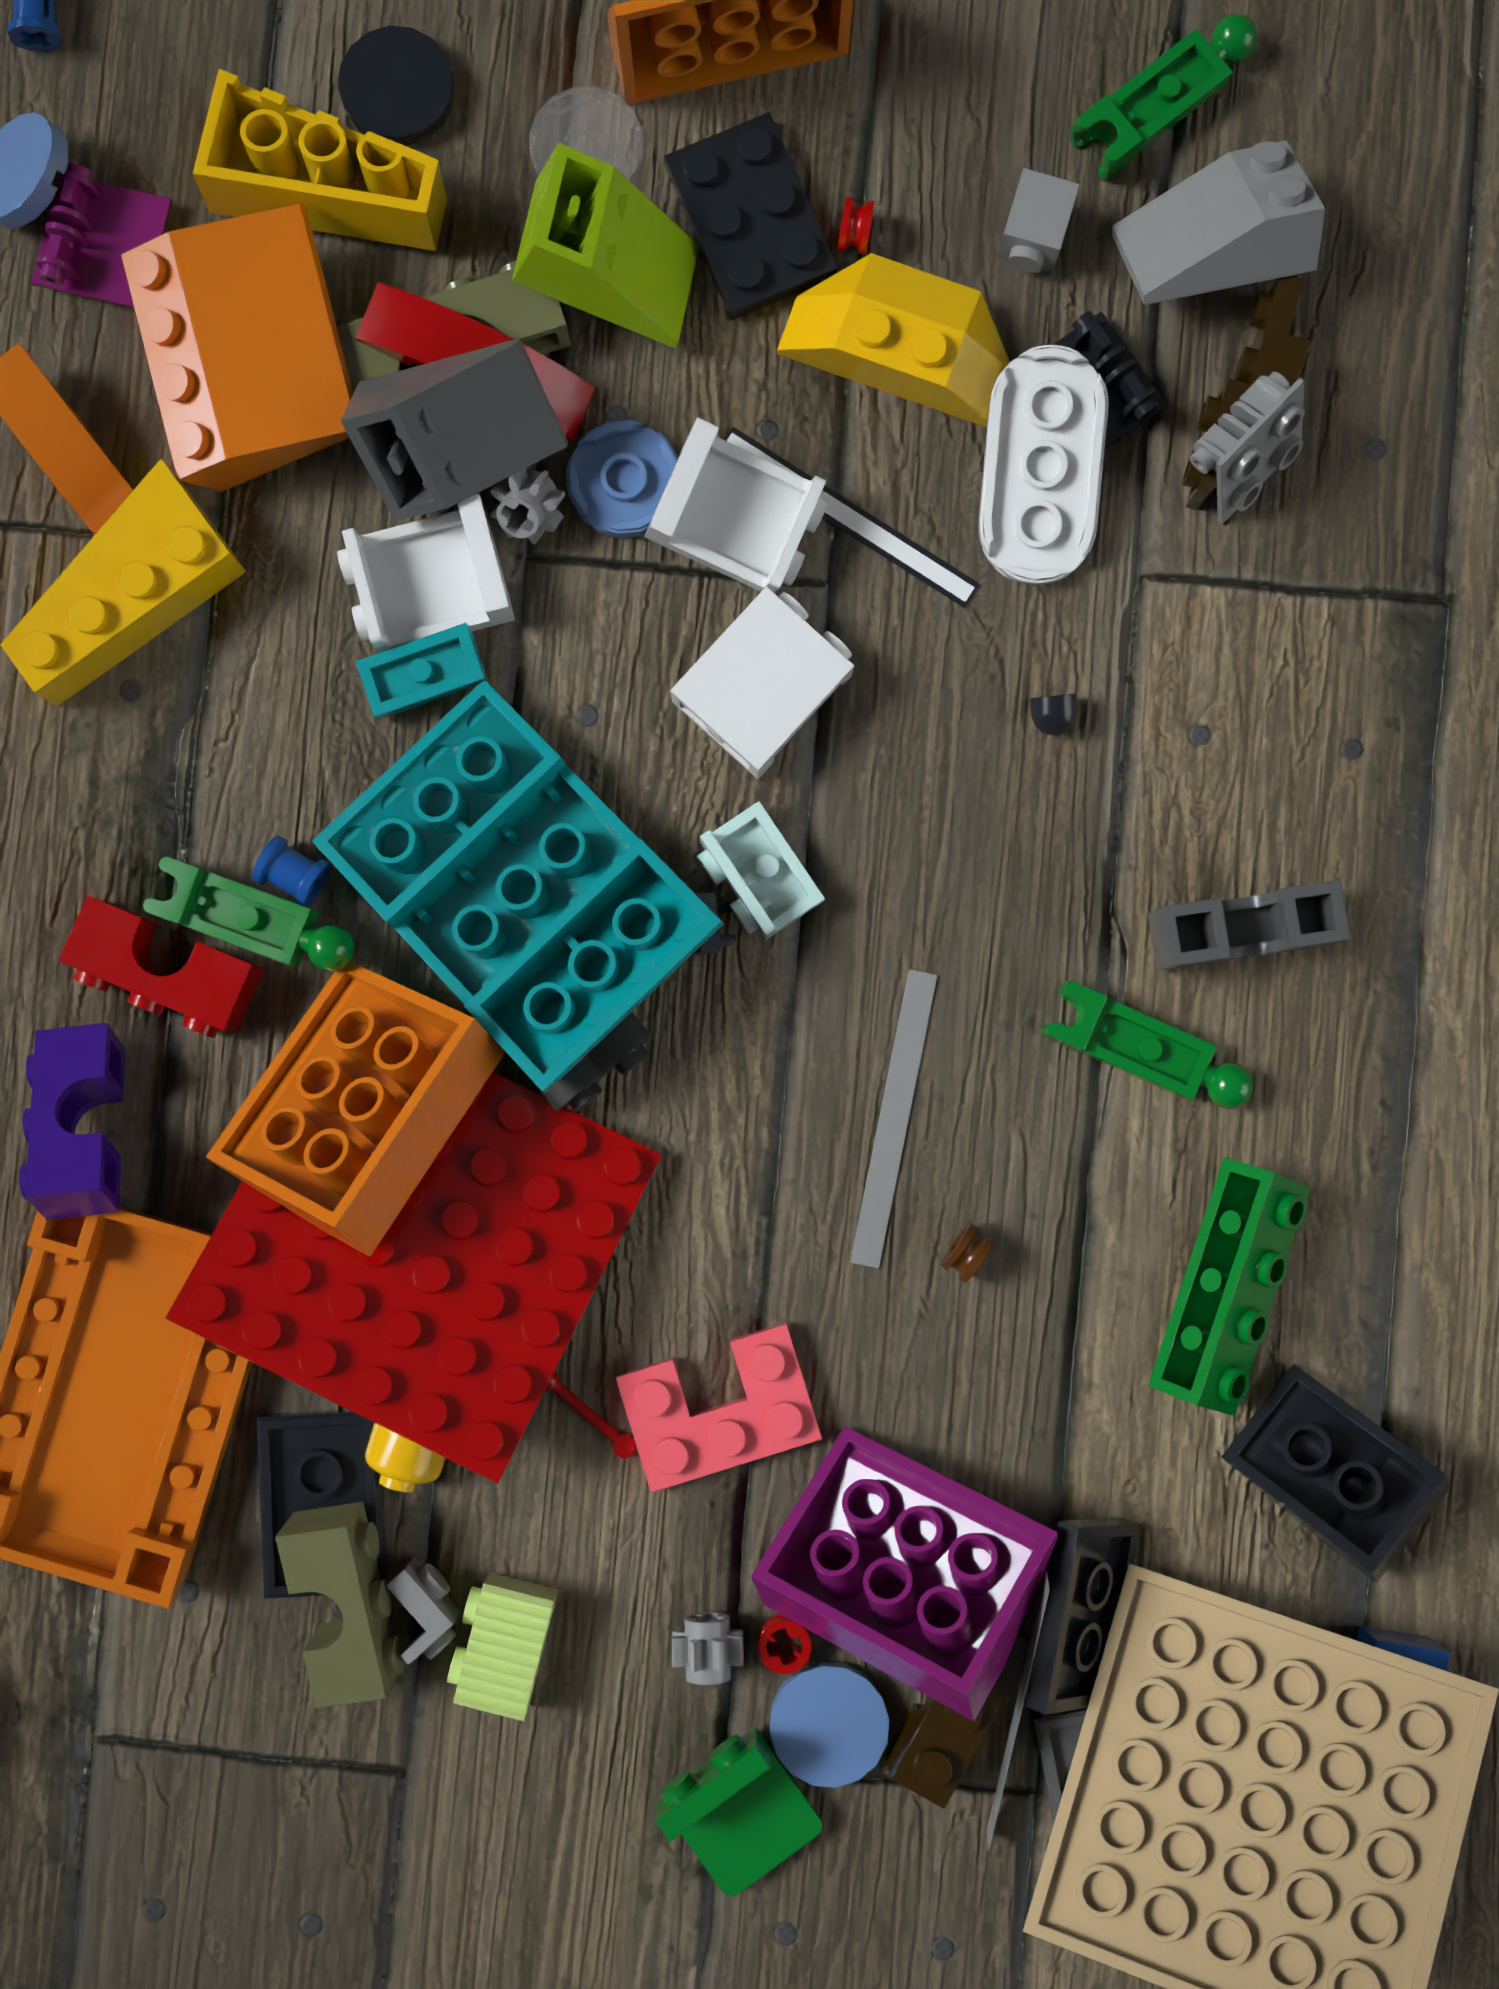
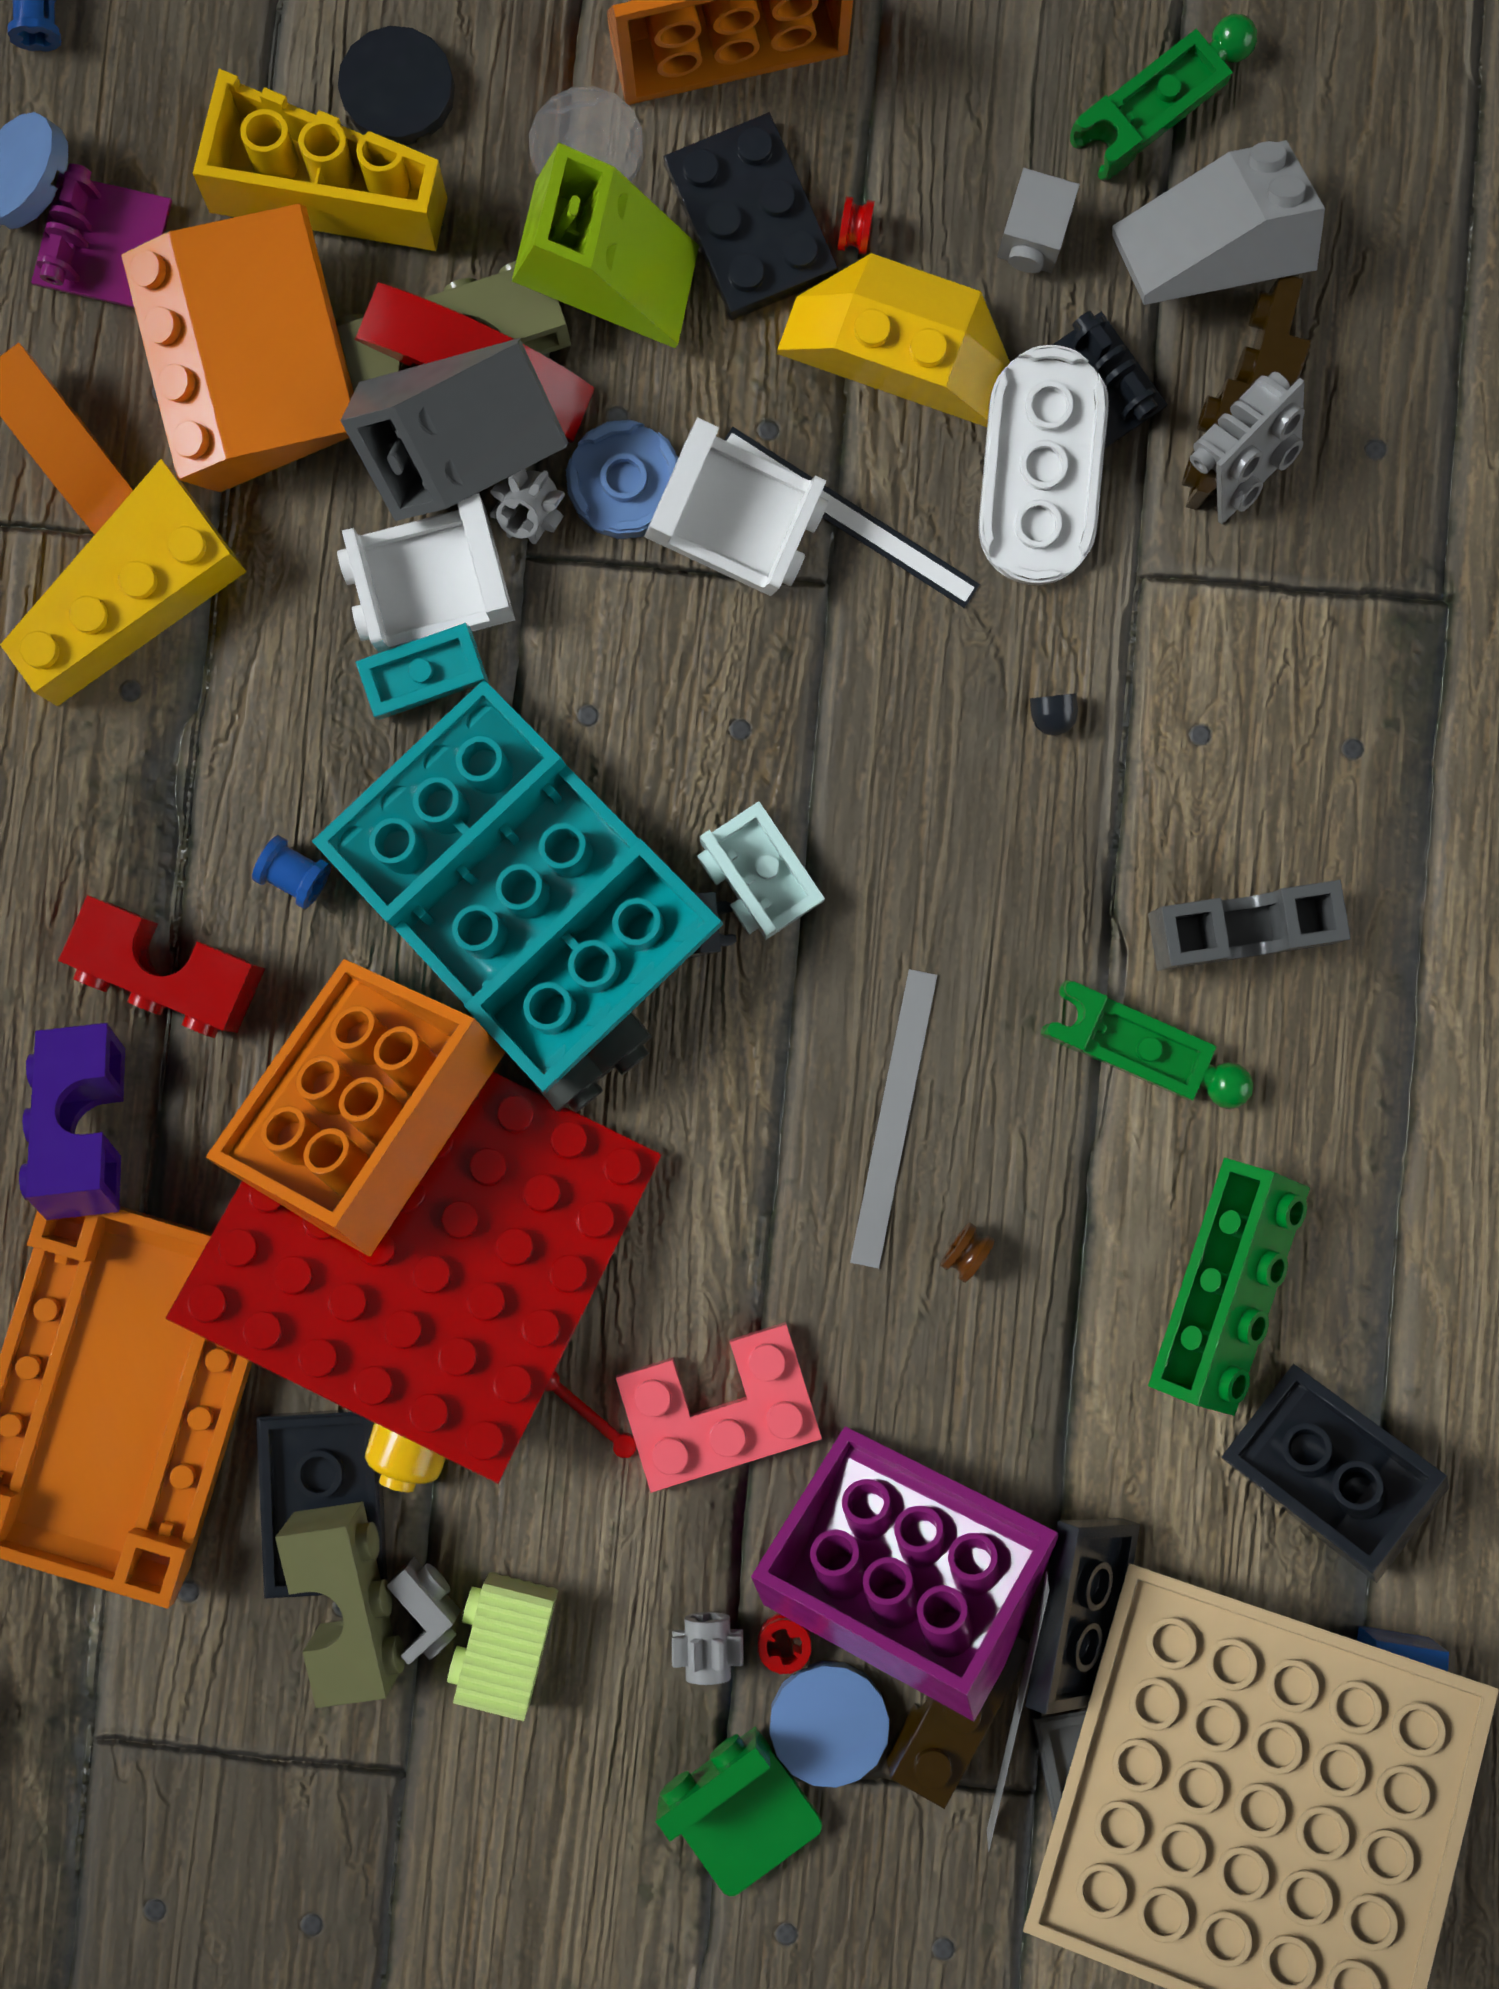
(250, 918): green plate -> none
(762, 680): white panel -> none

